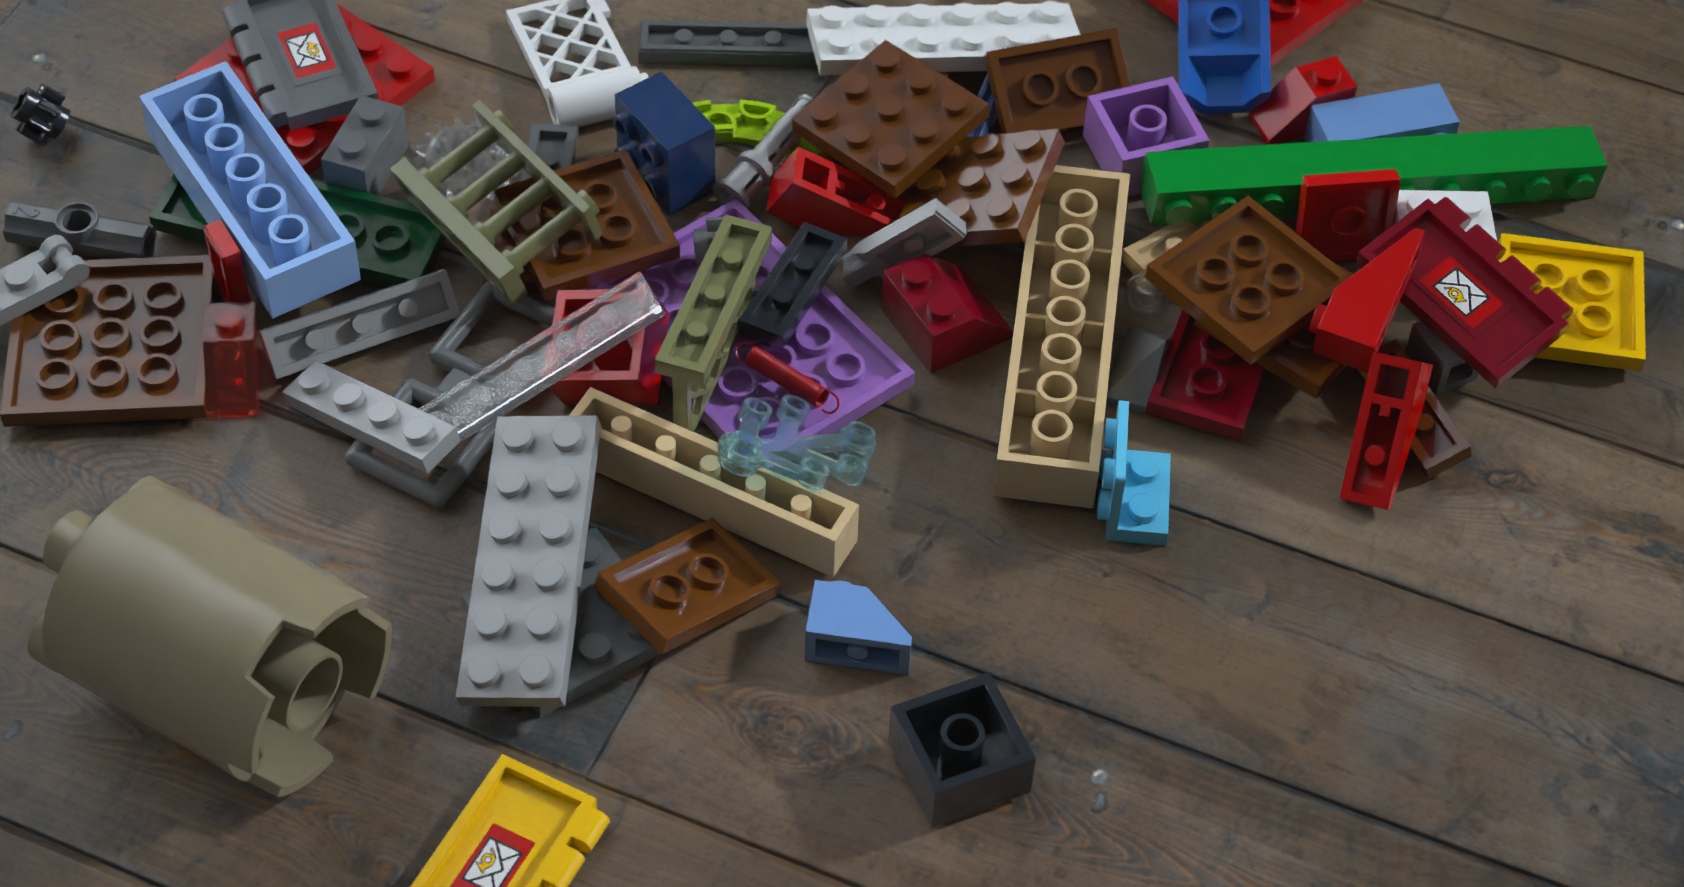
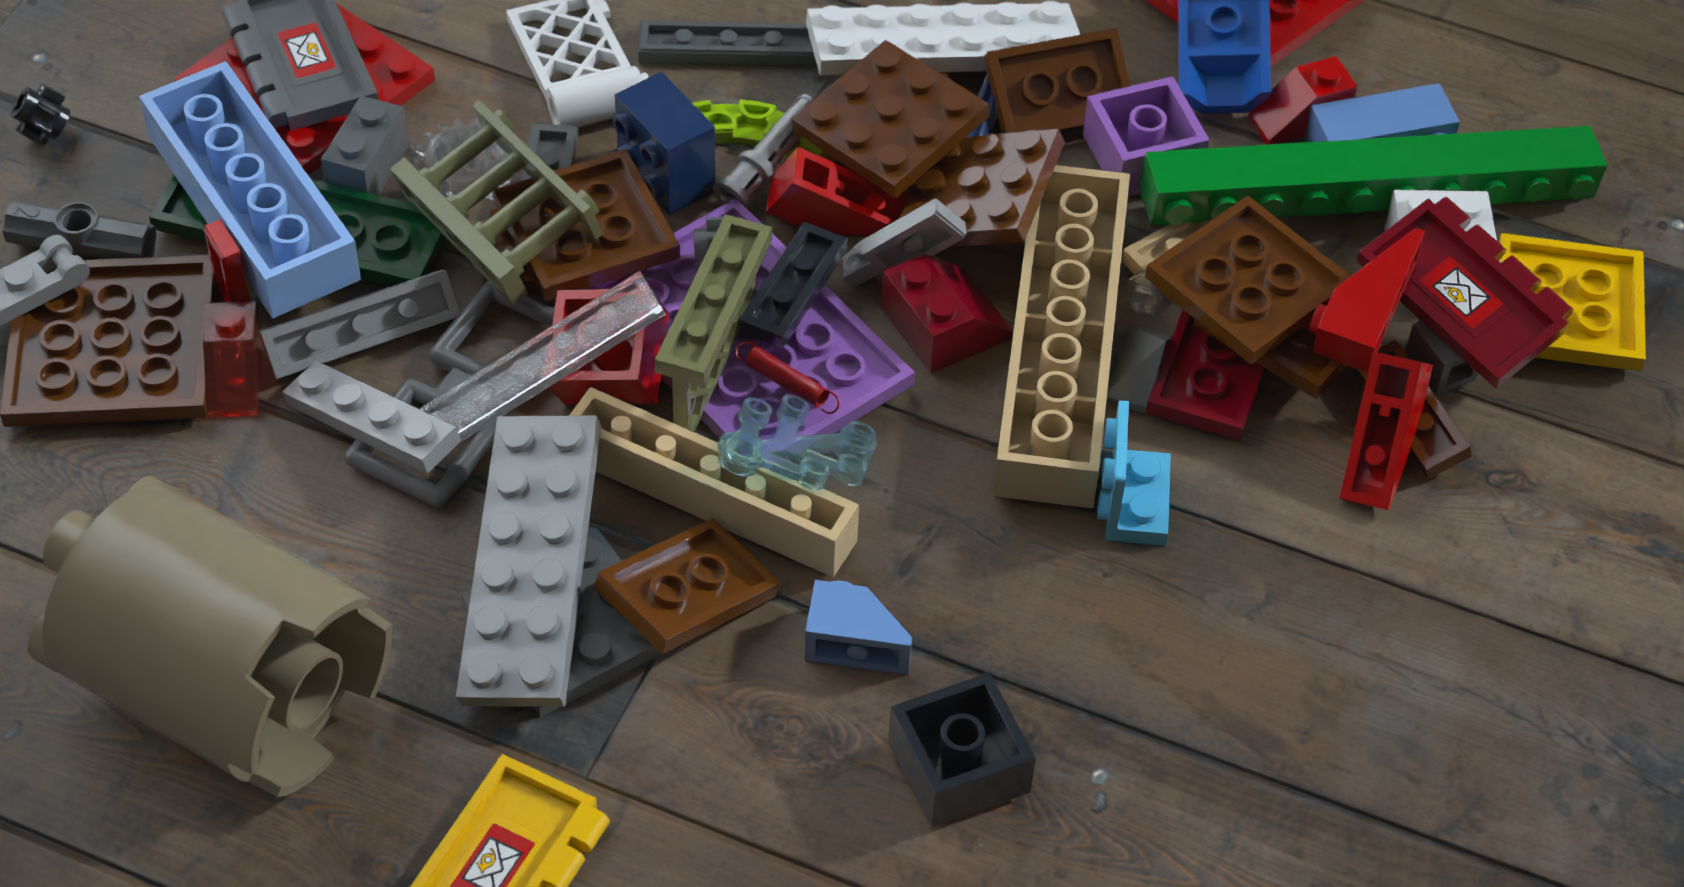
(1346, 210): red plate -> none

